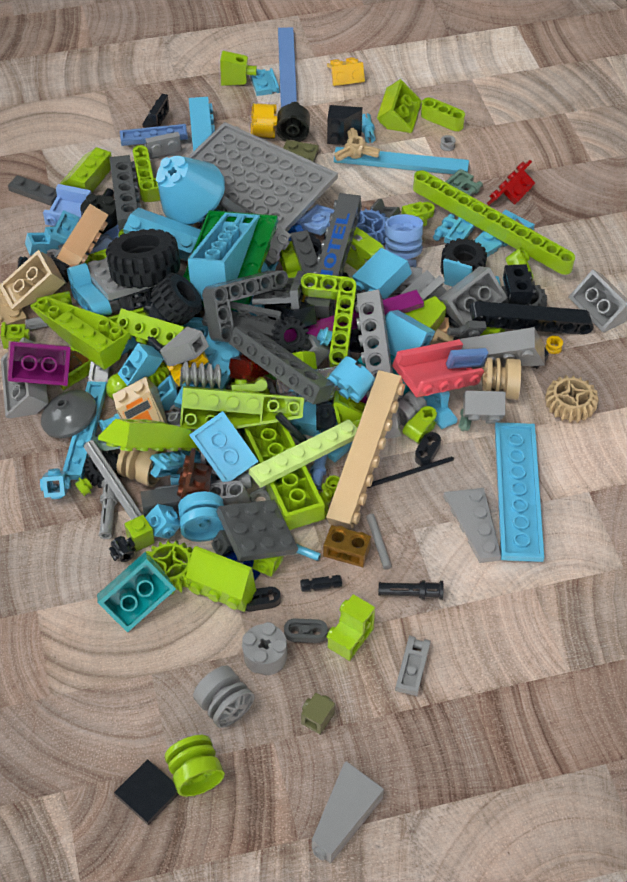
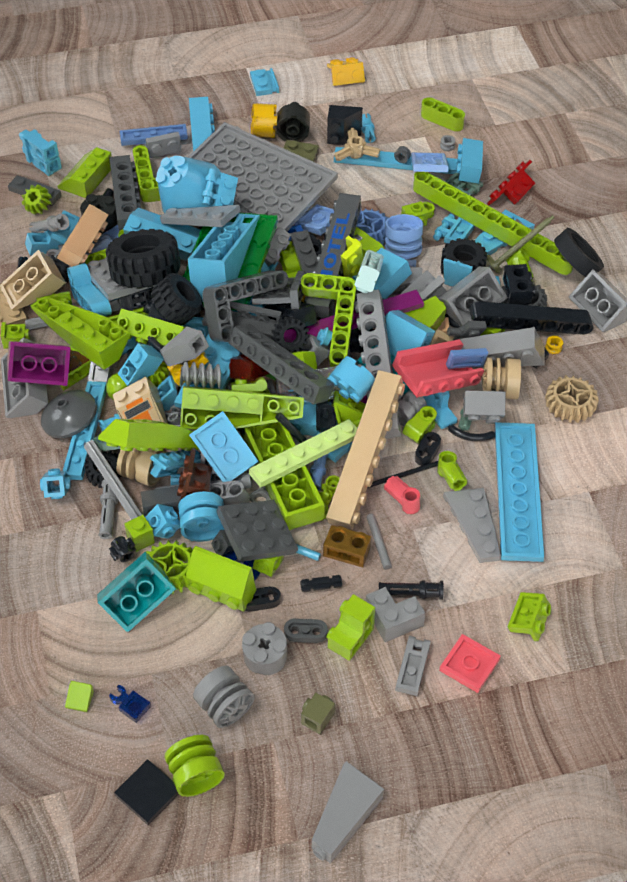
(36, 199): none -> lime gear
(40, 152): none -> medium azure hips
(52, 223): none -> light grey pin
(67, 199): light blue panel -> none
(79, 696): none -> lime slope
(84, 486): lime plate -> none
(131, 705): none -> clear blue plate
(157, 113): black bracket -> none
(201, 216): none -> light grey wing
(225, 189): none -> medium azure plate
(235, 69): lime torso -> none
(287, 66): medium blue tile -> none
(352, 257): none -> neon yellow bracket
(369, 271): none -> light aqua brick
(389, 211): dark grey bracket -> none
(395, 619): none -> light grey brick
(399, 108): lime slope -> none
(402, 154): none -> dark grey bush
(405, 495): none -> coral piece
(429, 162): none -> light blue tile
(451, 471): none -> lime piece
(470, 160): none -> medium azure brick
(470, 436): none -> black piece
(470, 663): none -> coral plate
(496, 264): none -> olive piece
(530, 615): none -> lime bracket
(578, 252): none -> black tyre

